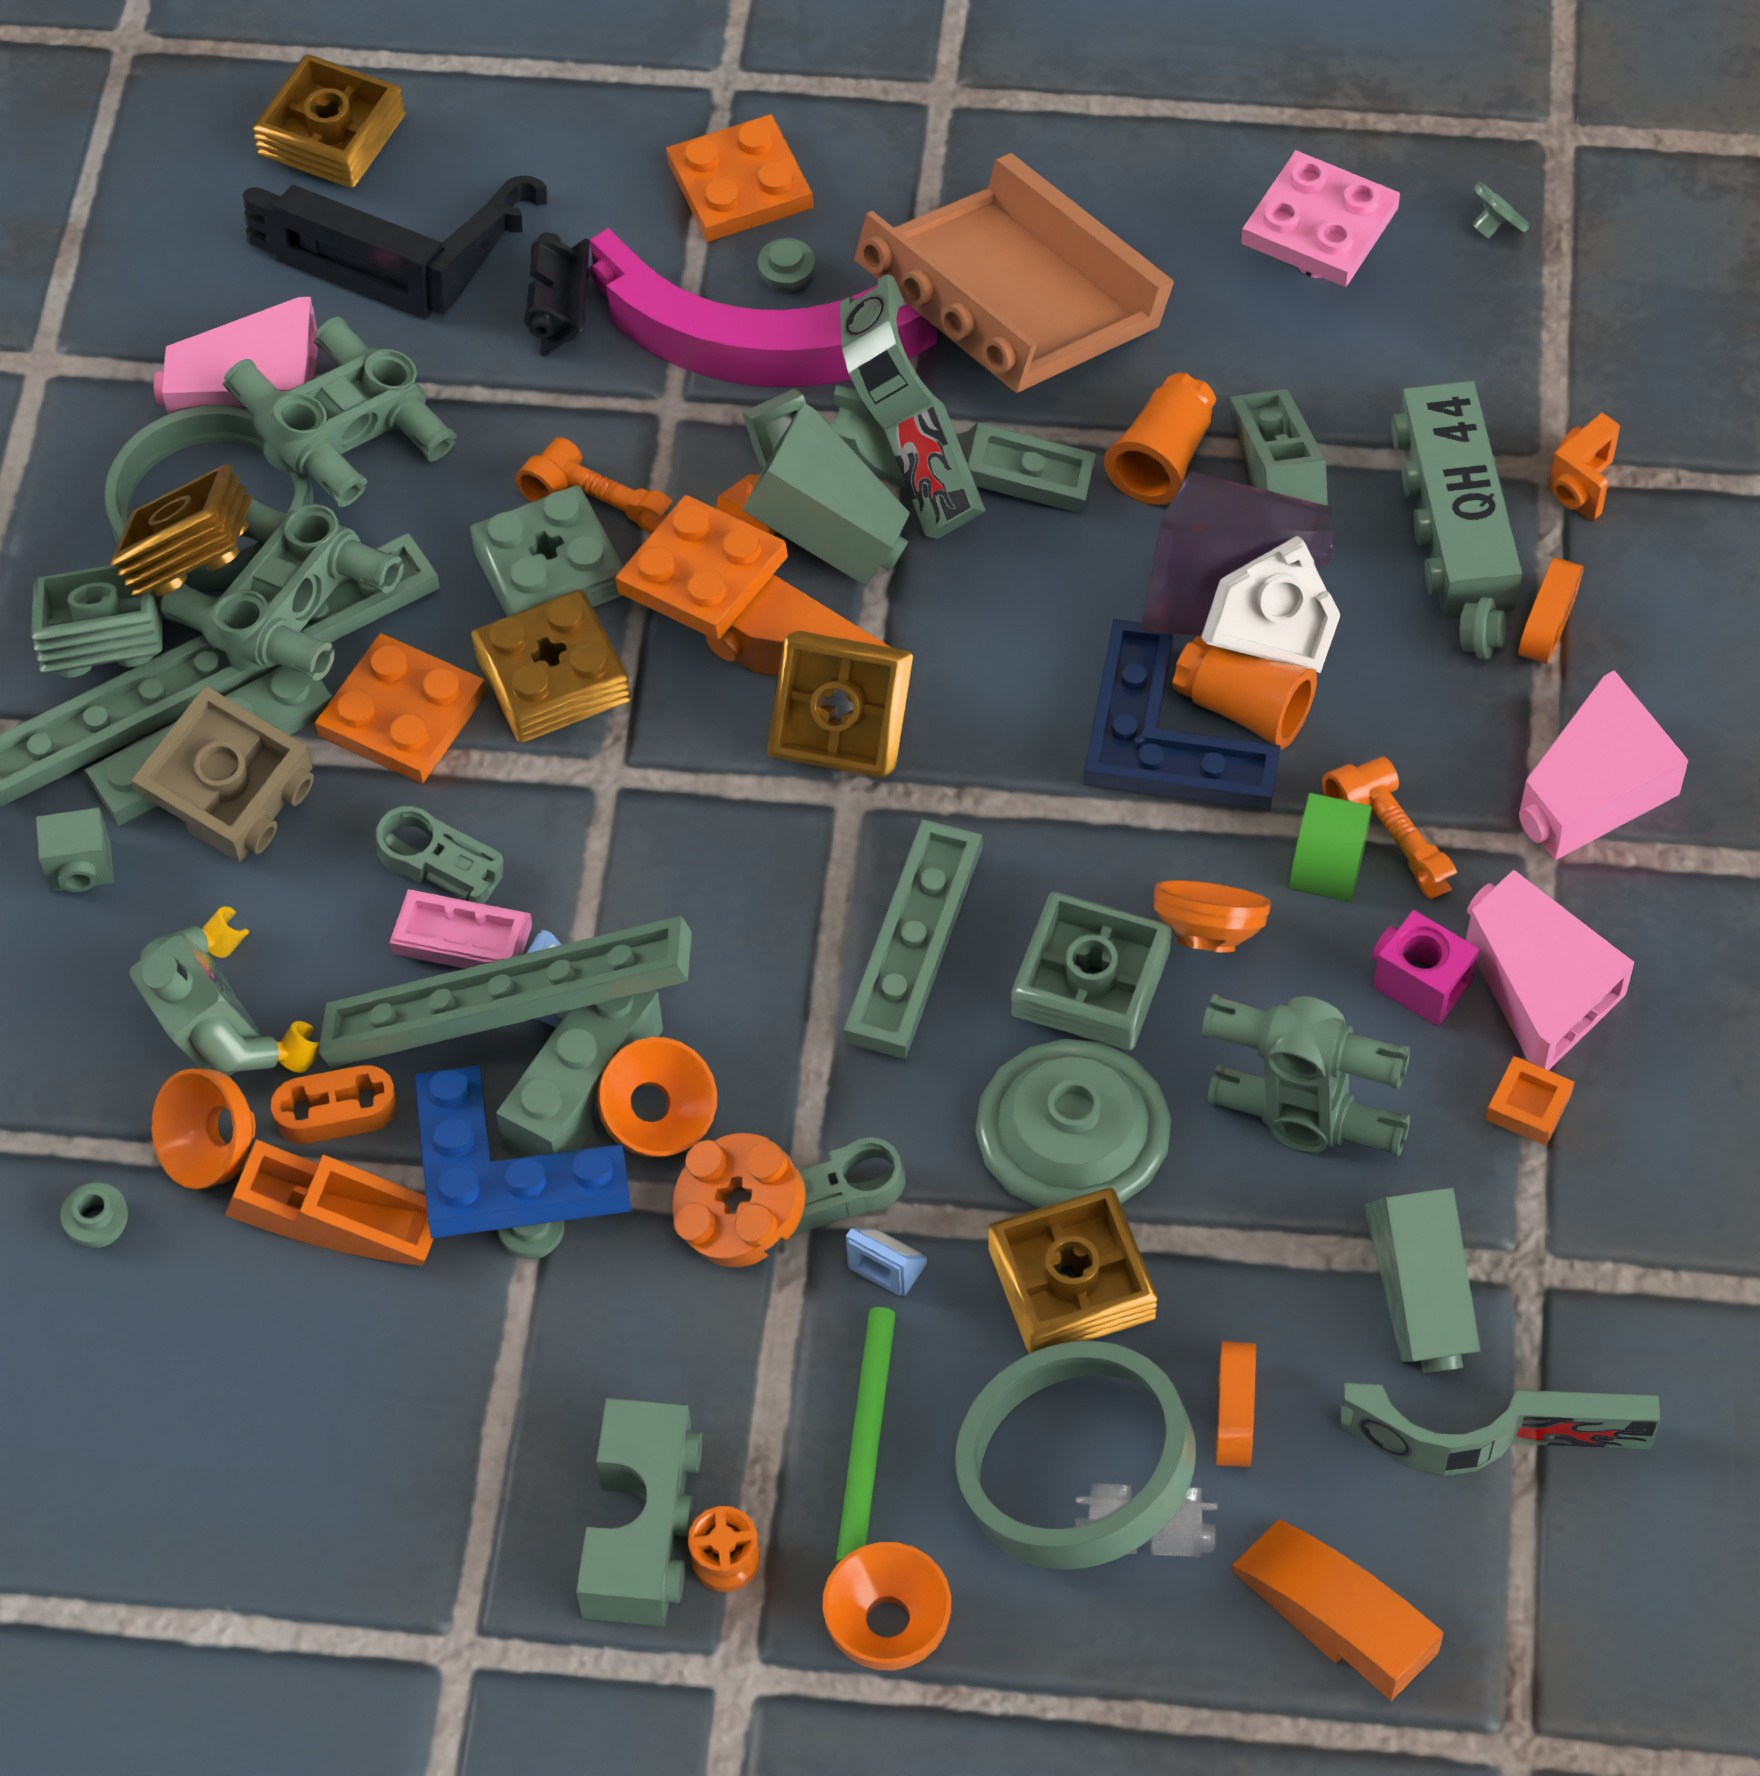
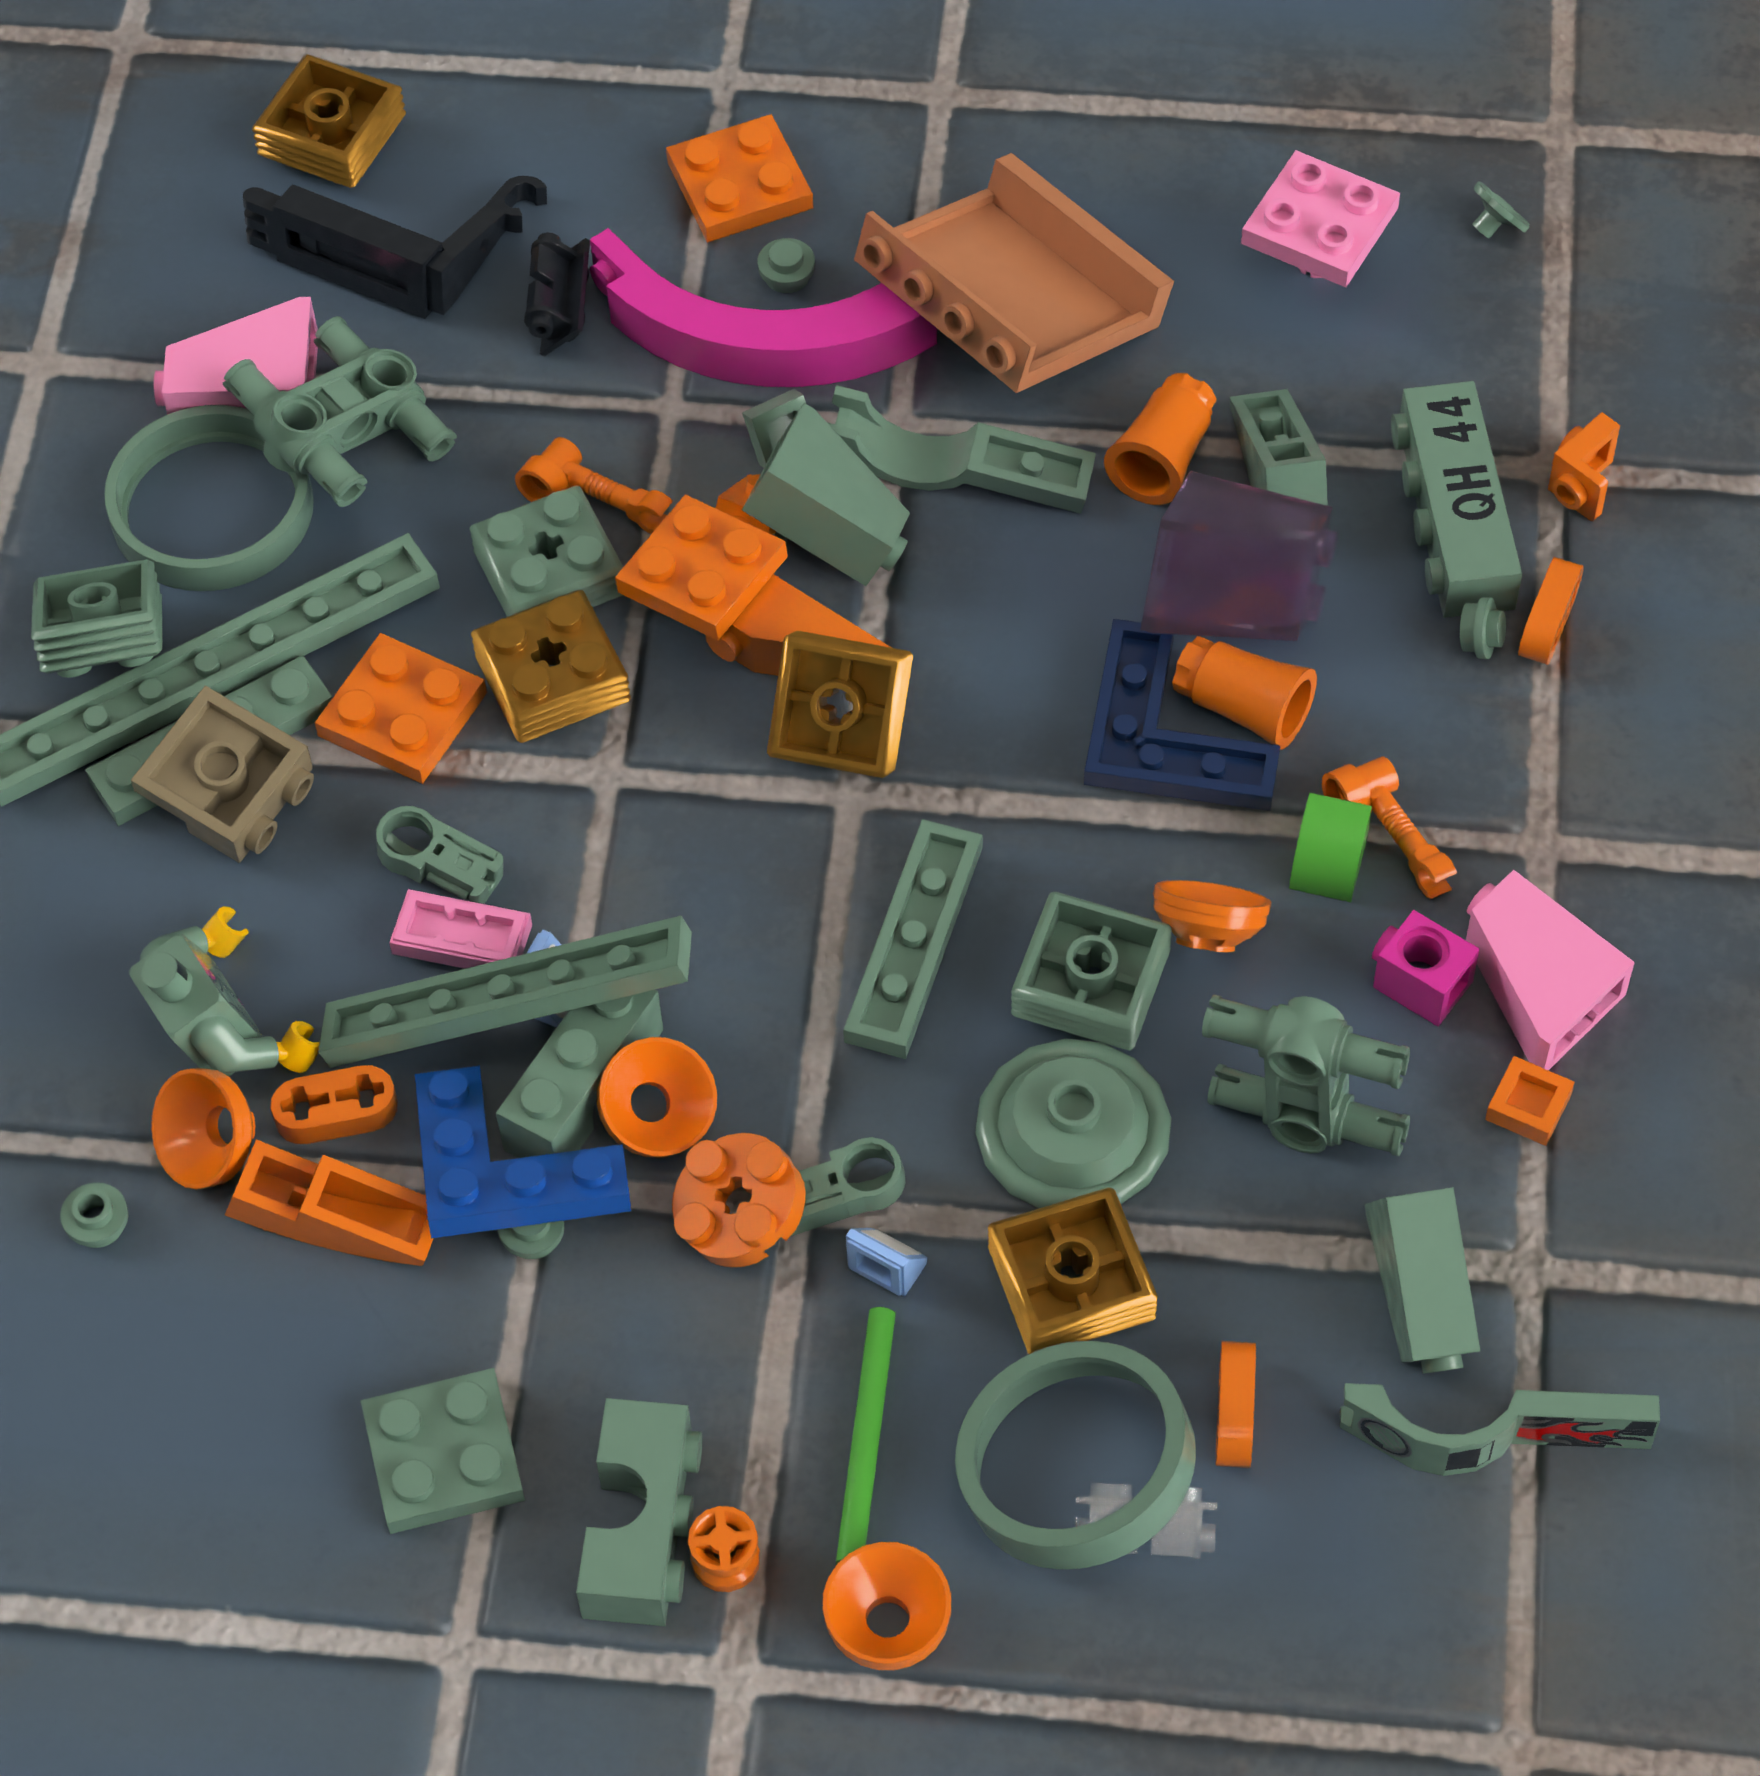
(75, 850): sand green plate -> none
(183, 532): pearl gold brick -> none
(282, 589): sand green piece -> none
(442, 1450): none -> sand green plate
(907, 411): sand green piece -> none
(1275, 609): white plate -> none
(1340, 1607): orange slope -> none
(1600, 771): bright pink slope -> none

